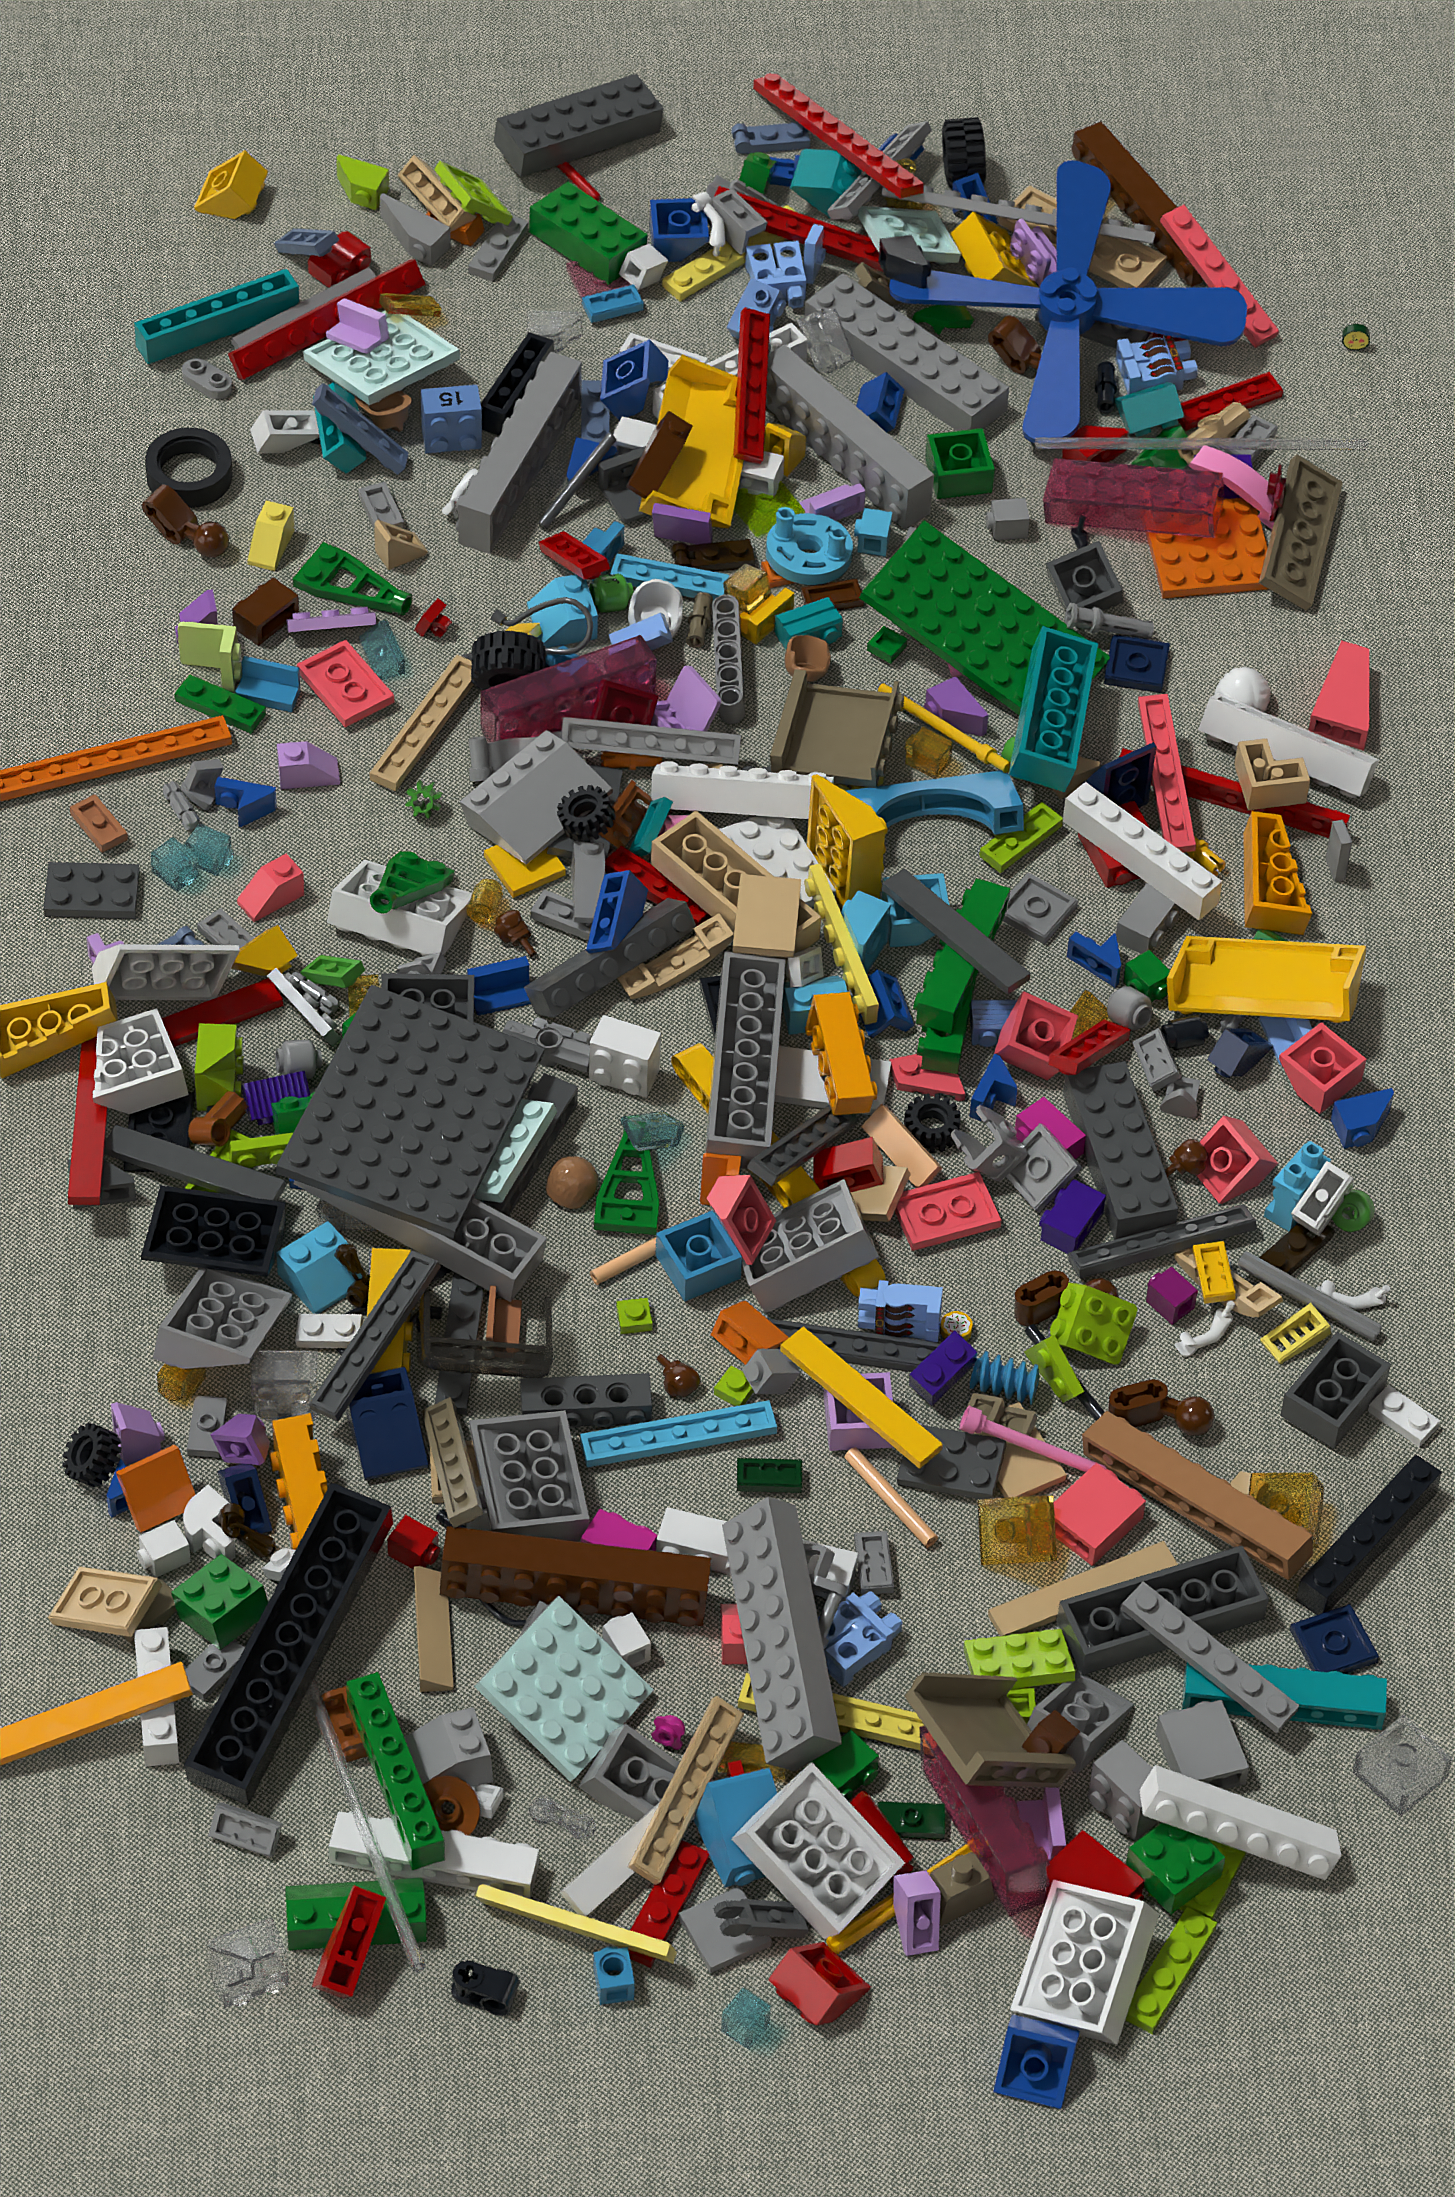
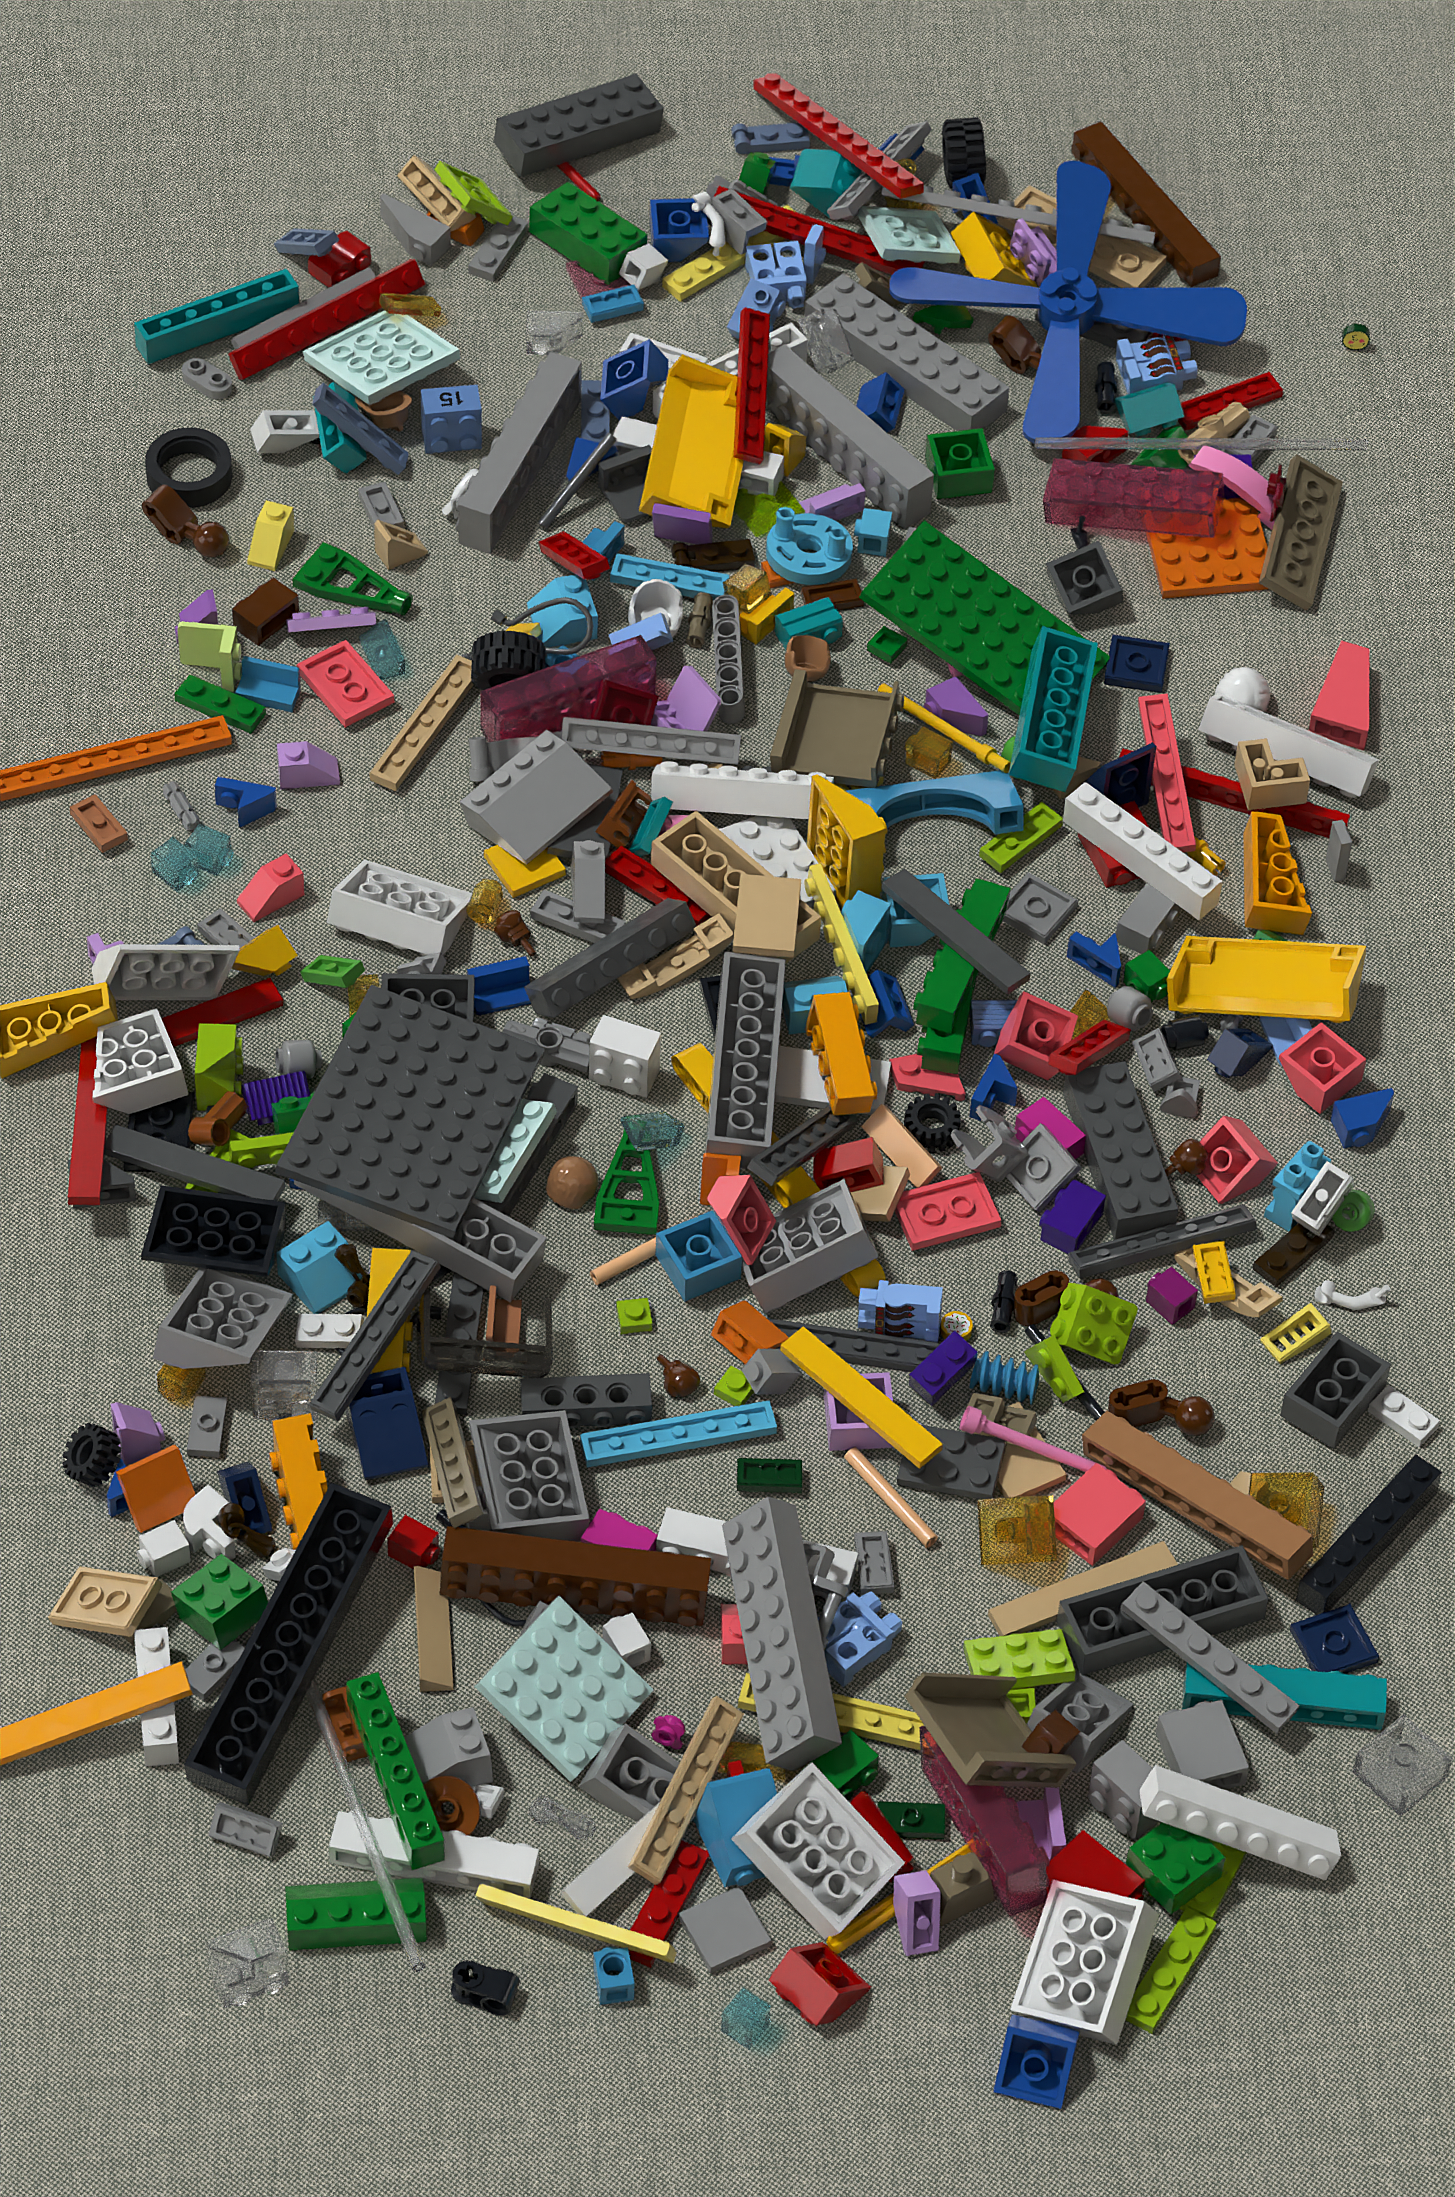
(91, 890): dark grey plate -> none
(200, 782): light grey tile -> none
(232, 187): yellow slope -> none
(242, 1440): medium lavender slope -> none
(305, 1005): plate -> none
(328, 1003): light grey axle -> none
(349, 1943): red slope -> none
(359, 327): lavender panel -> none
(362, 181): lime slope -> none
(400, 891): green plate -> none
(419, 806): bright green gear -> none
(433, 620): red tile -> none
(513, 380): black brick -> none
(581, 802): black tyre -> none
(611, 593): bright green head -> none
(617, 910): blue slope -> none
(659, 455): reddish brown slope -> none
(761, 1918): dark grey hinge -> none
(805, 967): white plate -> none
(904, 261): black slope -> none
(1003, 1301): none -> black pin
(1008, 519): light grey brick -> none
(1096, 620): light grey pin -> none
(1216, 270): coral plate -> none
(1220, 1323): white piece -> none
(1308, 1294): light grey axle -> none

